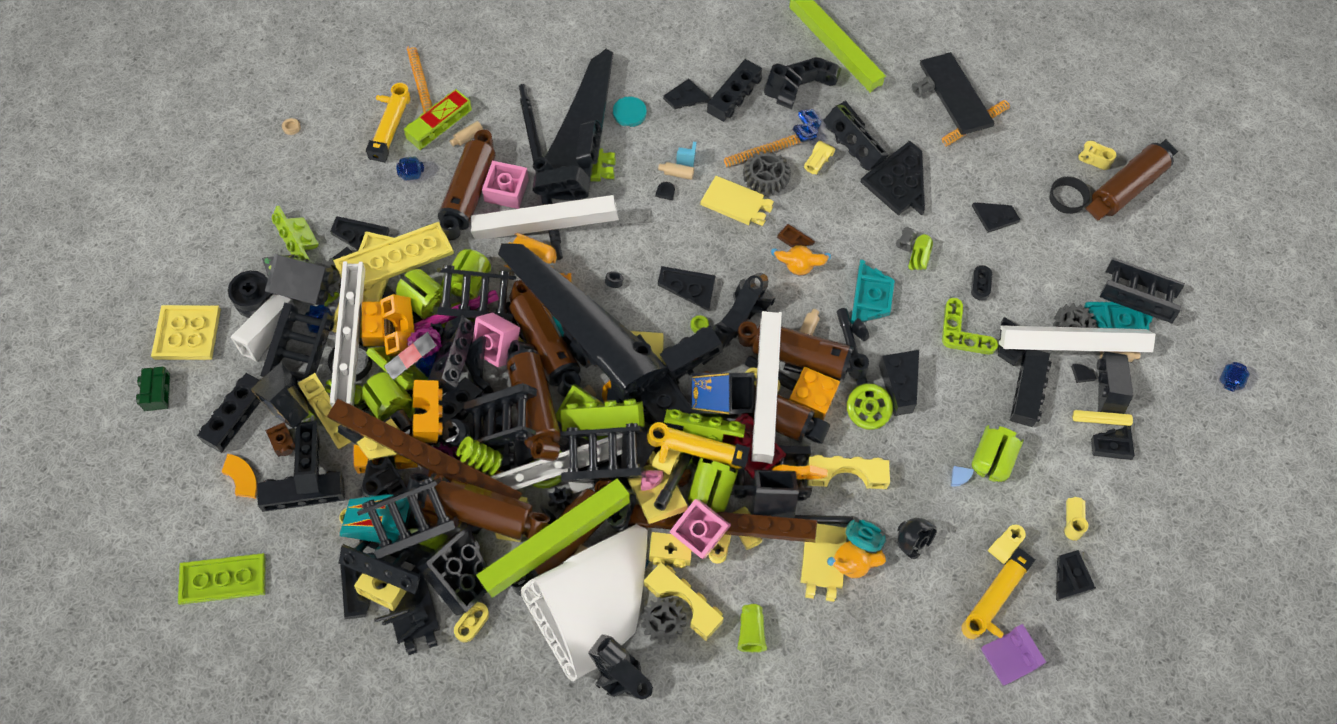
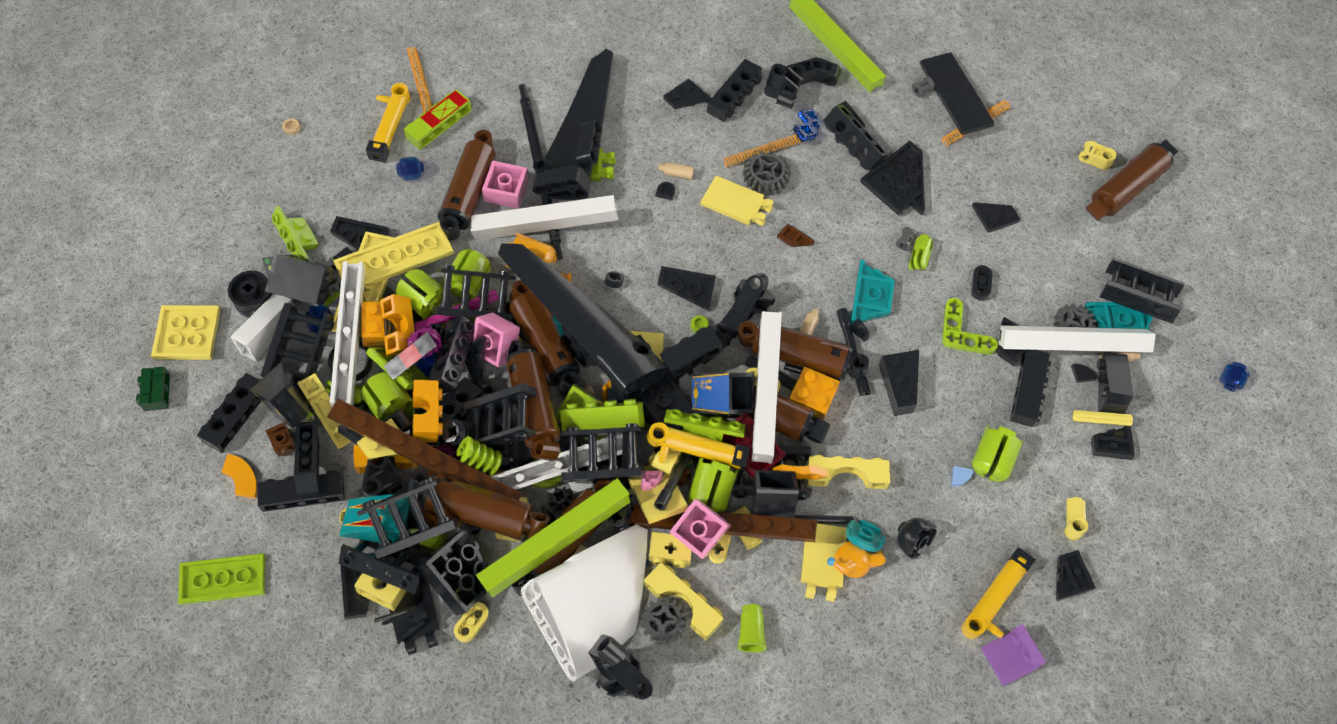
(466, 134): tan cylinder -> none
(629, 111): teal tile -> none
(686, 156): medium azure panel -> none
(800, 259): light orange piece -> none
(819, 156): light yellow piece -> none
(878, 393): lime plate -> none
(1005, 545): light yellow piece -> none
(1075, 183): black tyre -> none

